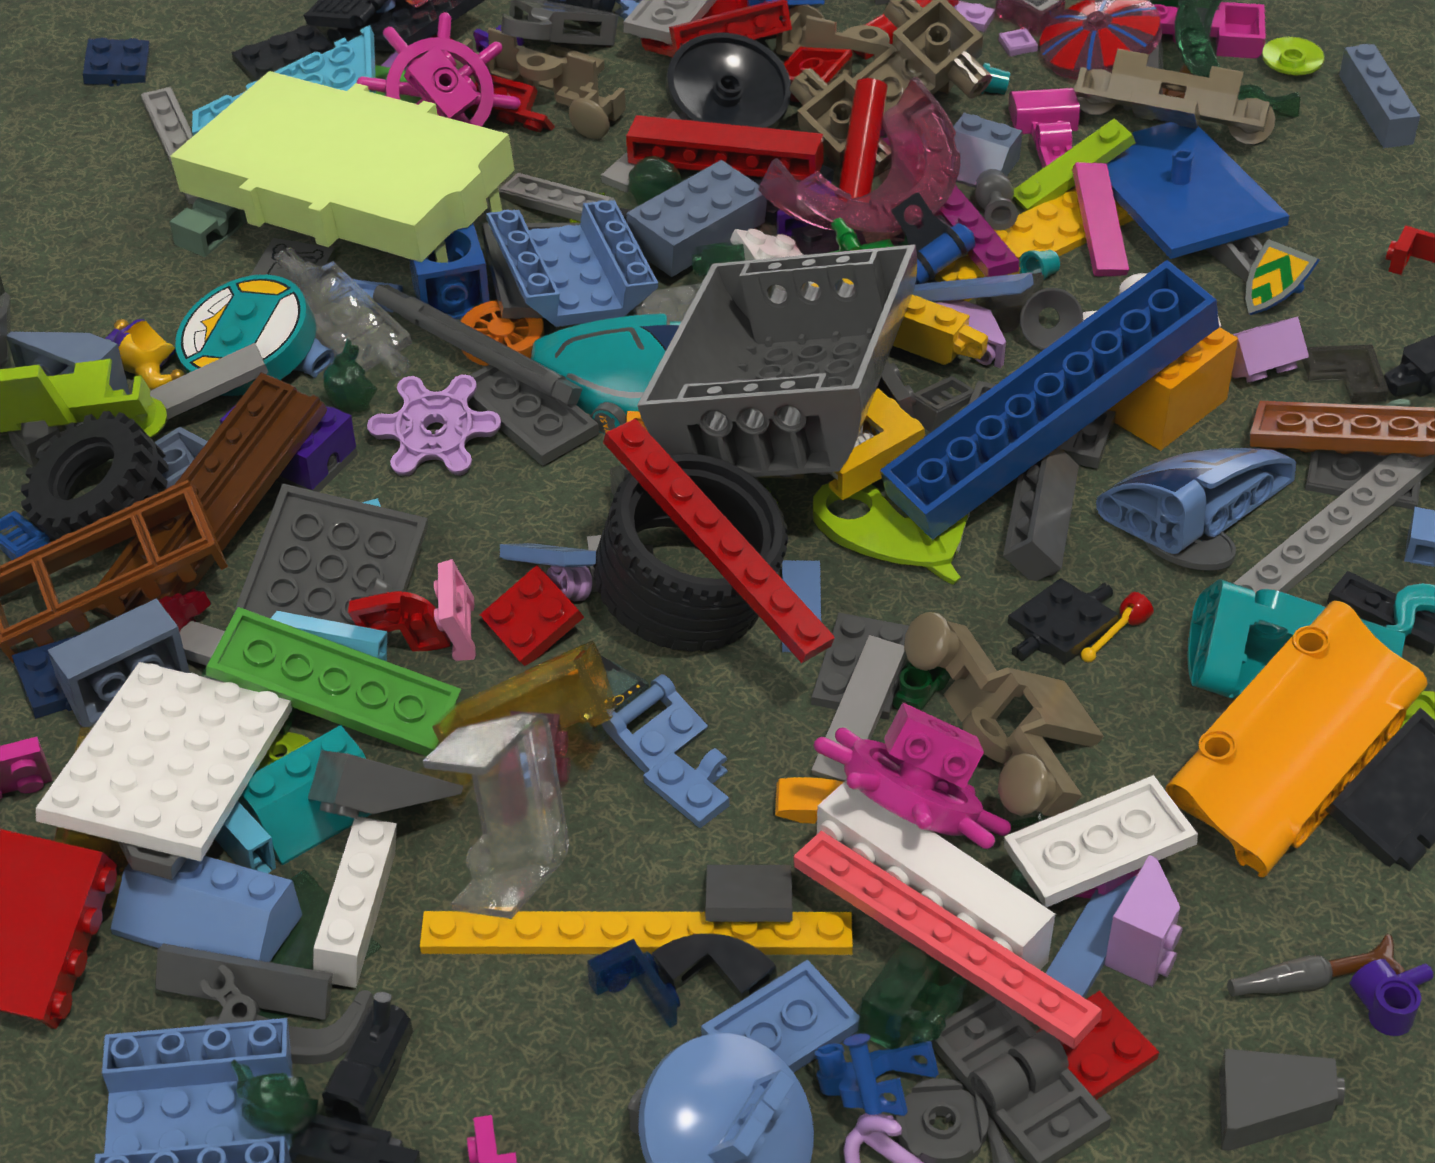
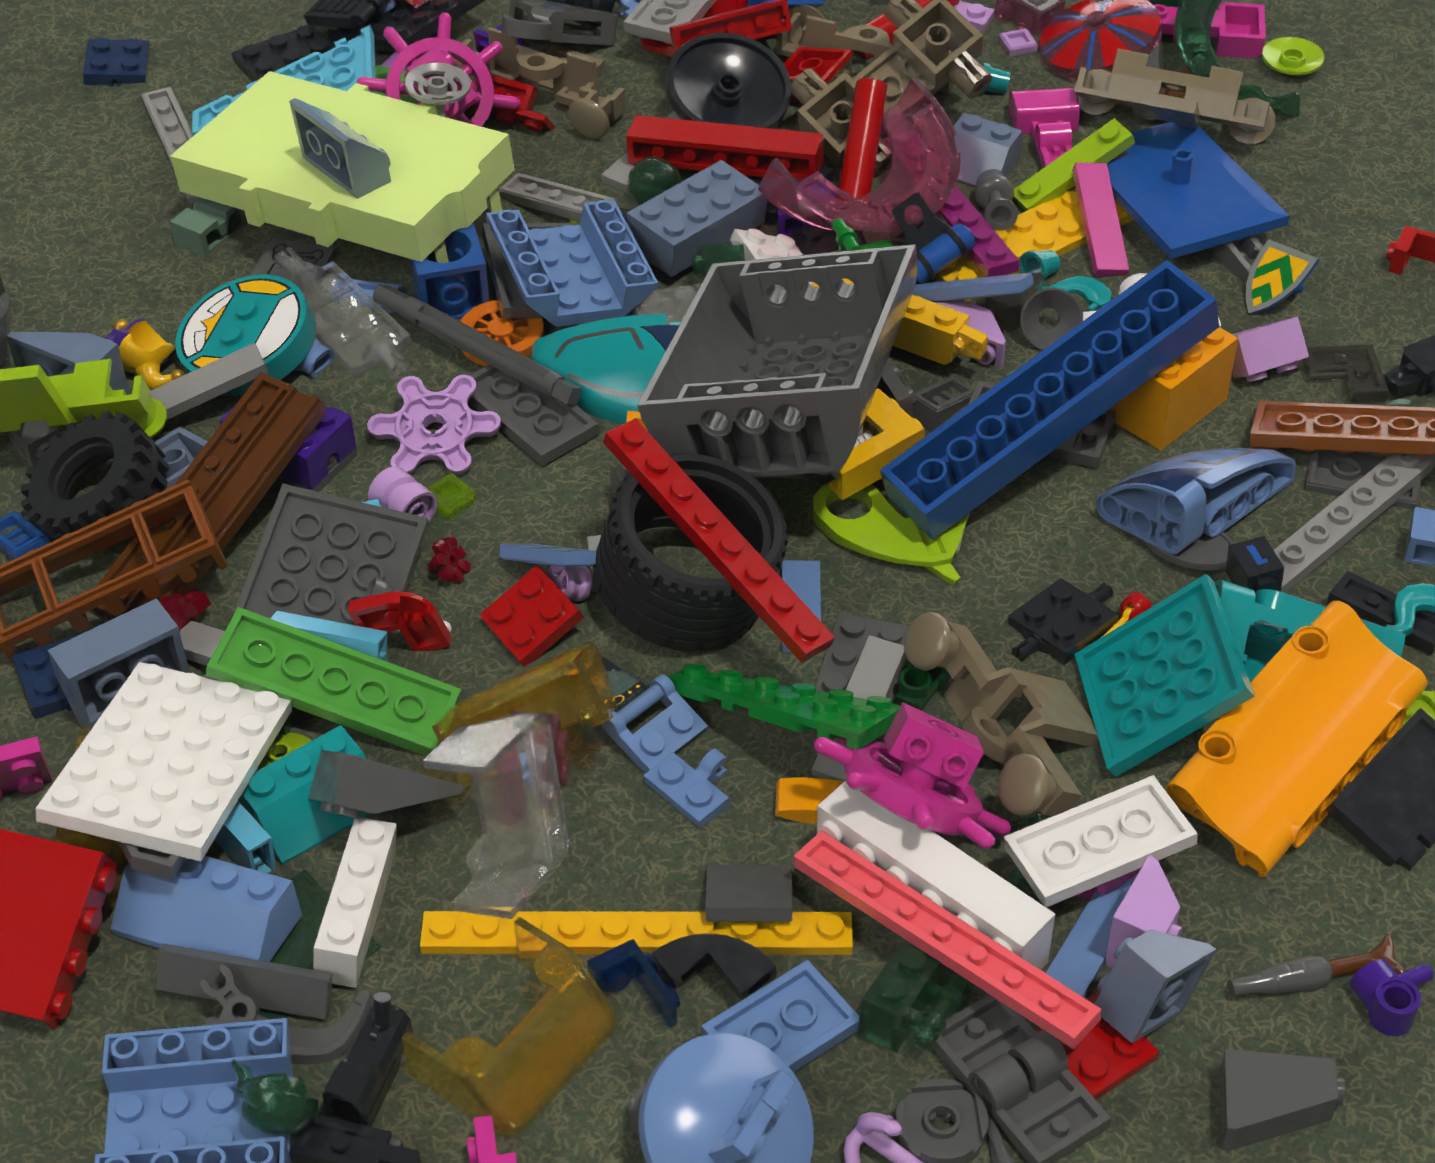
(339, 150): none -> slope
(346, 382): clear green hat -> none
(402, 493): none -> lavender wheel
(437, 85): none -> light grey dish
(449, 560): none -> dark red plant
(452, 495): none -> clear neon green plate
(454, 610): bright pink plate -> none
(537, 1054): none -> clear yellow windscreen
(608, 416): dark grey tile -> none
(791, 707): none -> green wing
(857, 1079): blue piece -> none
(1041, 516): dark grey brick -> none
(1092, 290): none -> teal piece
(1151, 981): none -> sand blue slope
(1163, 675): none -> teal plate
(1254, 565): none -> black brick
(1379, 96): sand blue brick -> none

